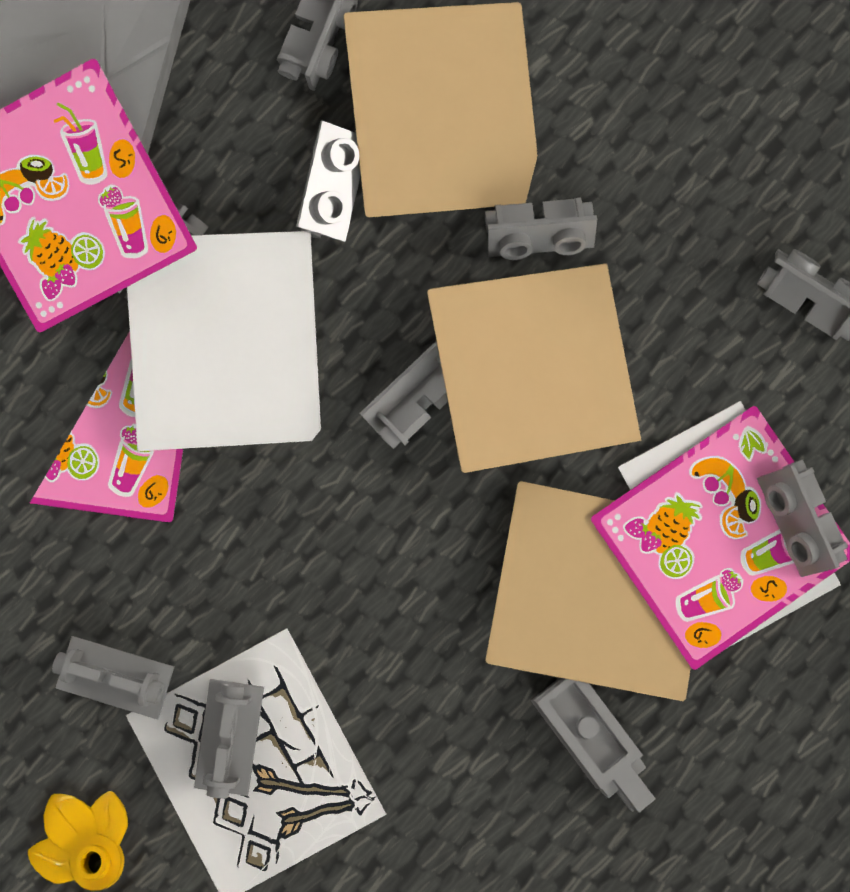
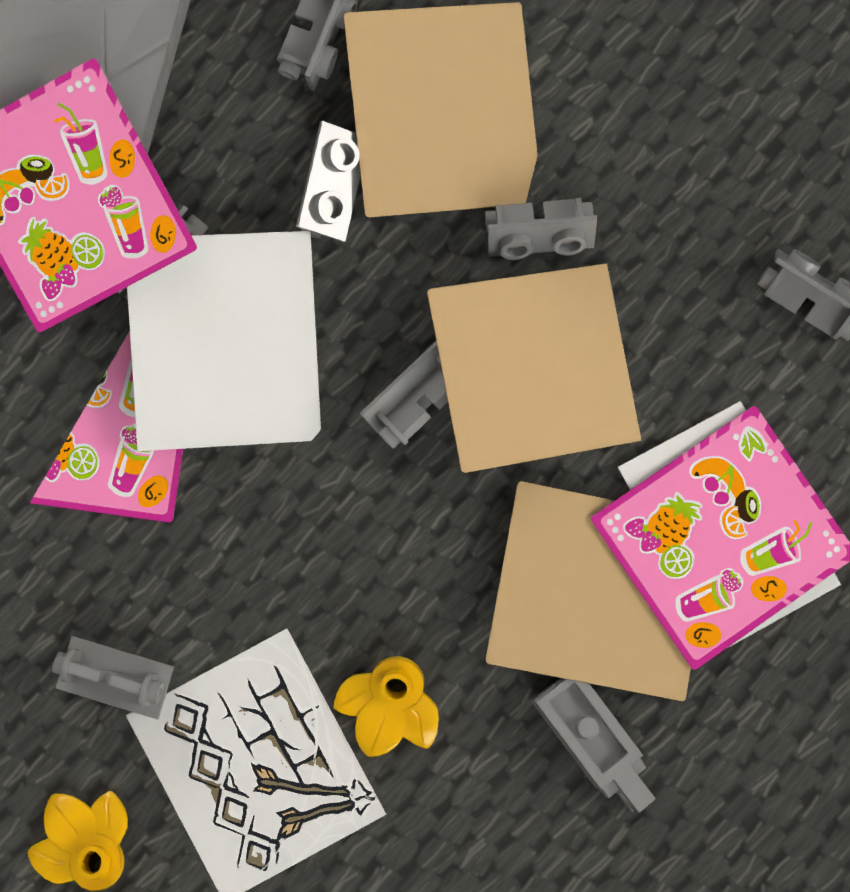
(228, 738): light grey hinge -> none
(387, 714): none -> yellow plate
(810, 540): light grey hinge -> none

